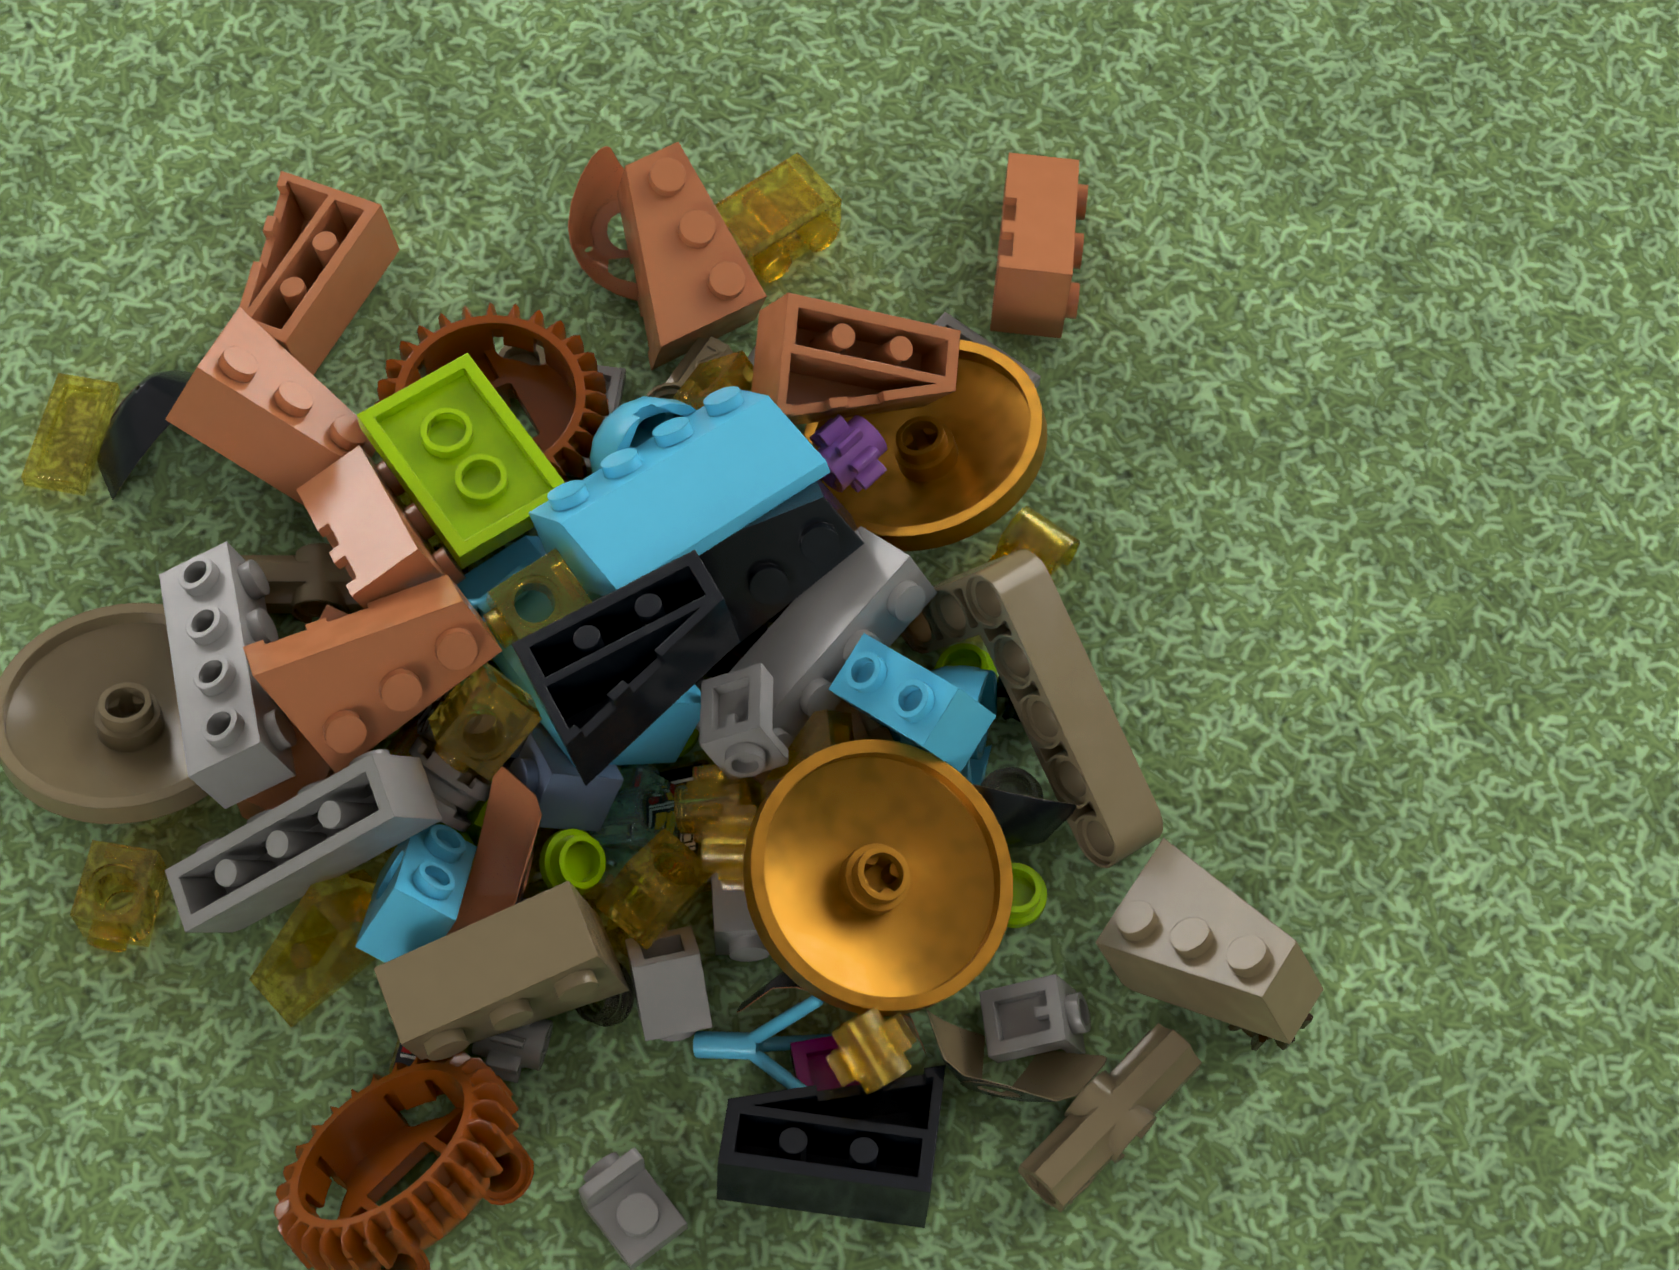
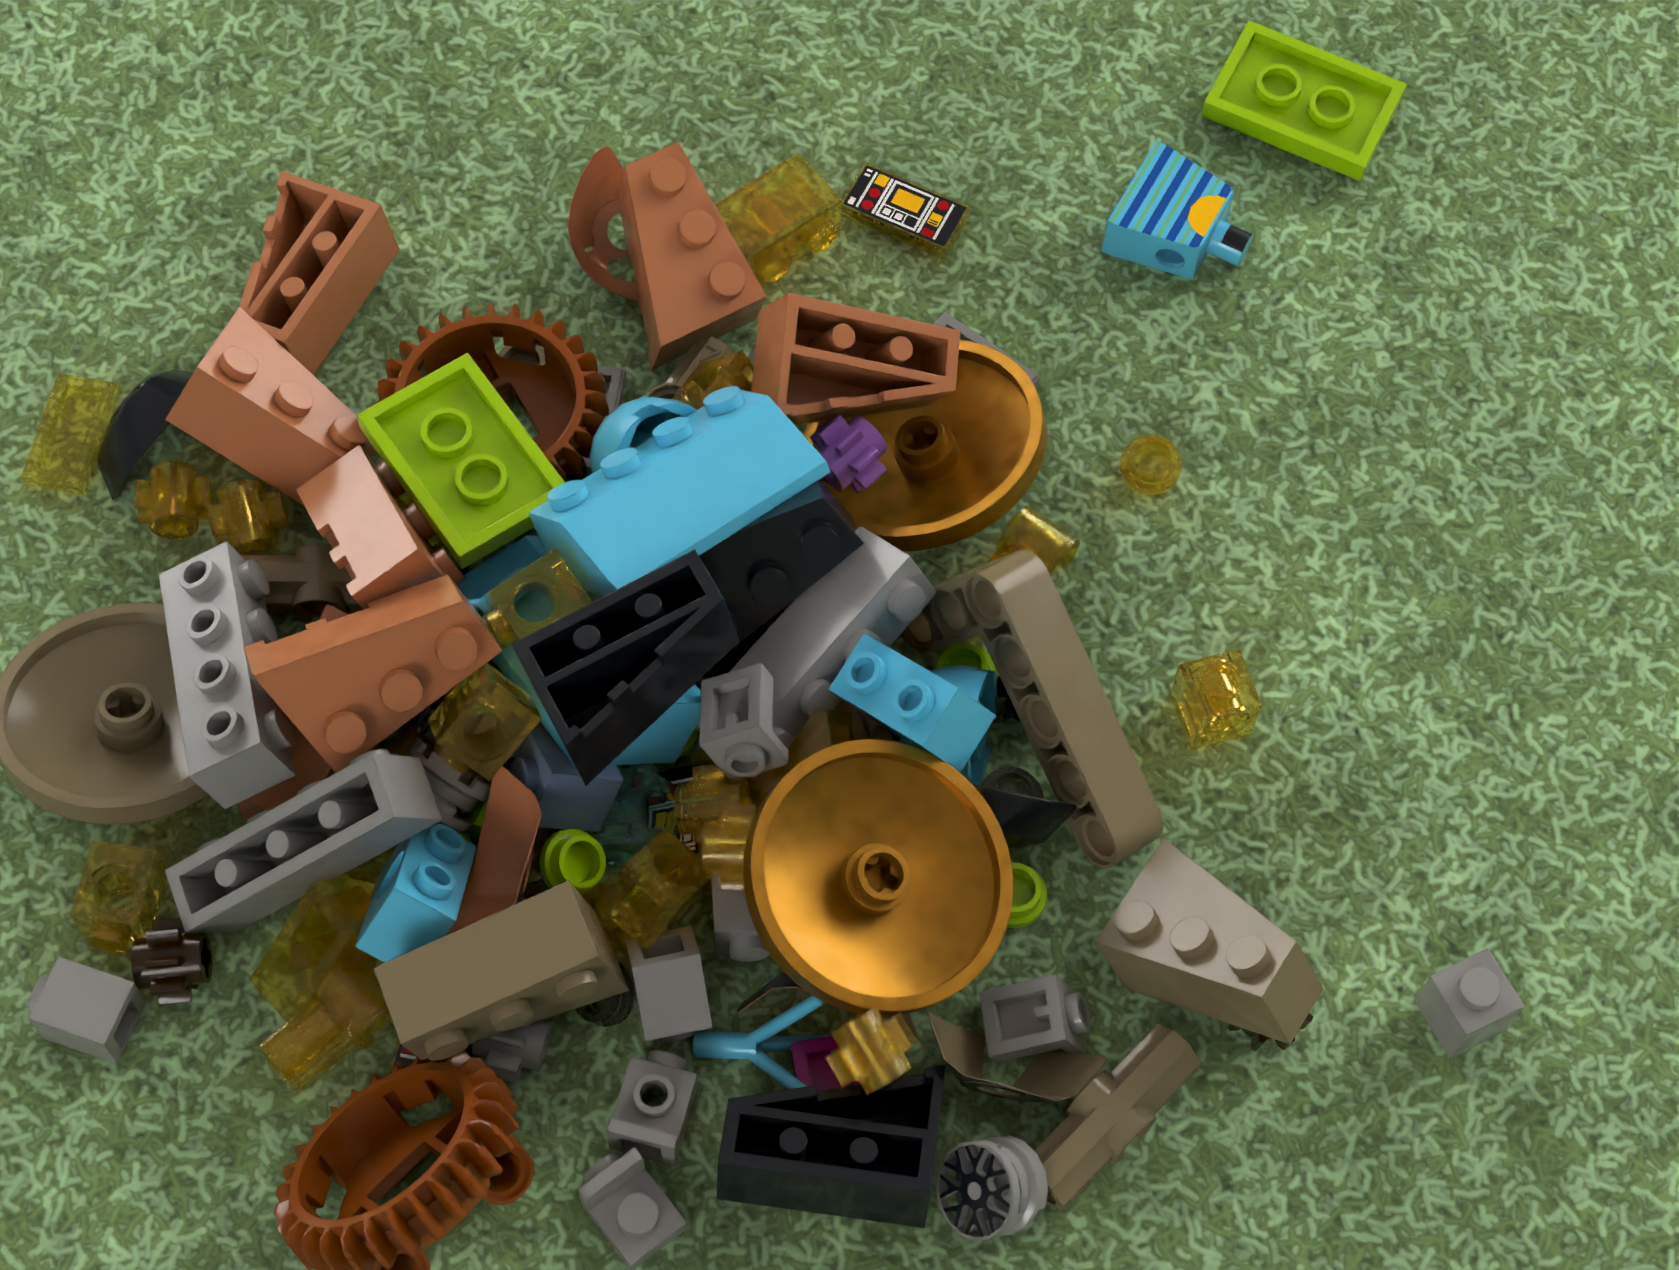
(85, 1009): none -> light grey brick
(171, 961): none -> dark brown gear
(173, 499): none -> clear yellow gear
(247, 516): none -> clear yellow gear
(342, 1016): none -> clear yellow piece
(659, 1129): none -> light grey brick
(904, 211): none -> tile
(995, 1185): none -> light grey wheel
(1038, 246): nougat wedge -> none
(1150, 465): none -> clear yellow plate
(1174, 217): none -> medium azure torso
(1215, 699): none -> clear yellow brick
(1304, 100): none -> lime plate
(1469, 1003): none -> light grey brick

